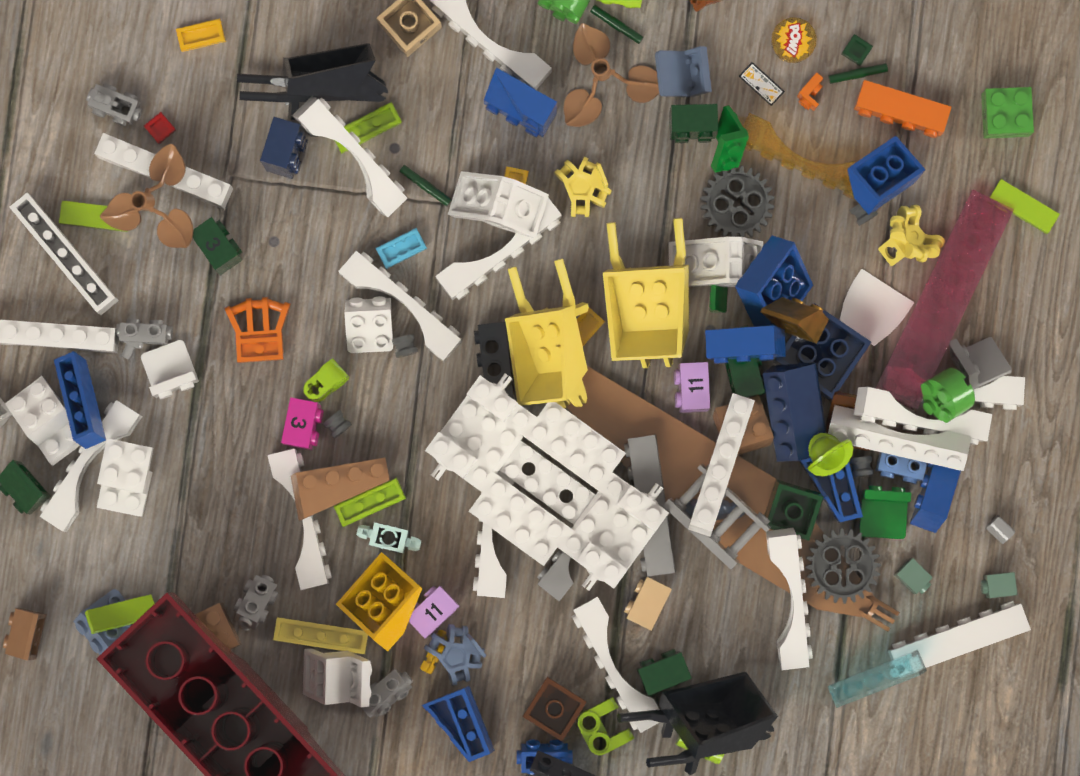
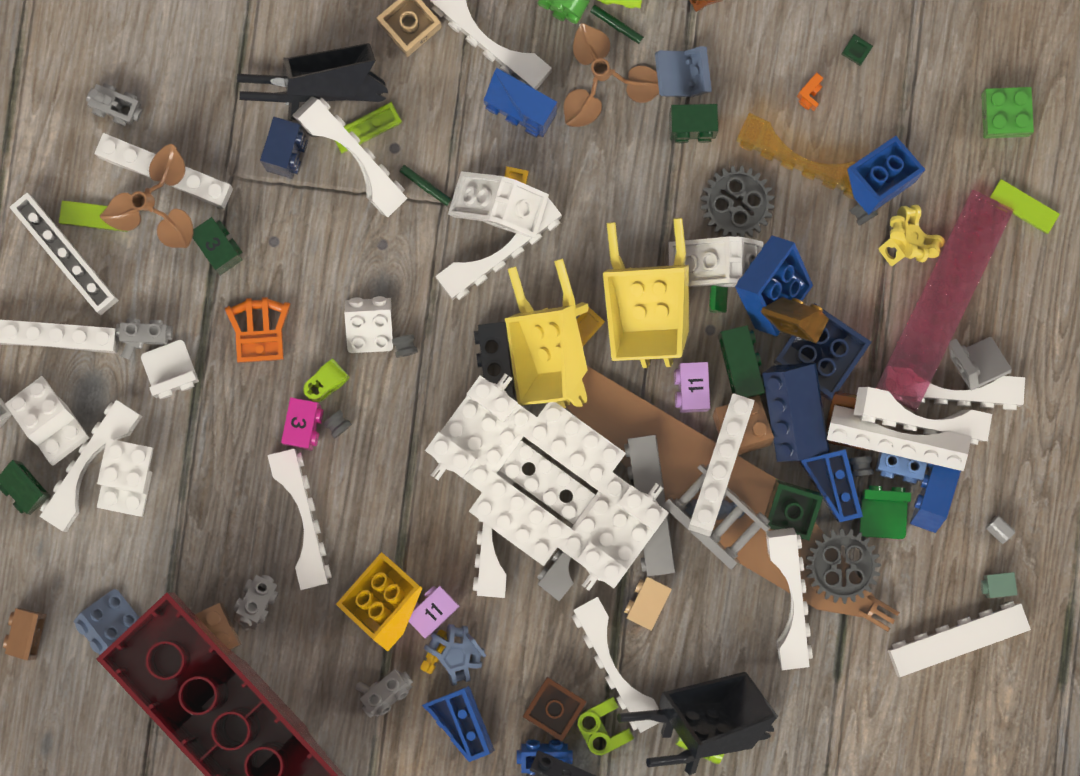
(79, 400): blue brick -> none
(118, 614): lime tile -> none
(159, 128): red tile -> none
(200, 35): yellow tile -> none
(320, 635): light yellow plate -> none
(329, 486): medium nougat wedge -> none
(336, 677): white bracket -> none
(364, 275): white arch -> none
(365, 532): light aqua piece -> none
(369, 502): lime tile -> none
(401, 248): medium azure plate -> none
(582, 185): light yellow piece -> none
(663, 672): dark green brick -> none
(731, 141): green bracket -> none
(745, 343): blue wedge -> none
(761, 84): sticker -> none
(793, 40): tile -> none
(828, 454): lime helmet -> none
(858, 73): dark green piece -> none
(873, 307): white sticker -> none
(877, 678): clear light blue brick -> none
(902, 108): orange brick -> none
(914, 576): sand green brick -> none
(947, 395): bright green brick -> none

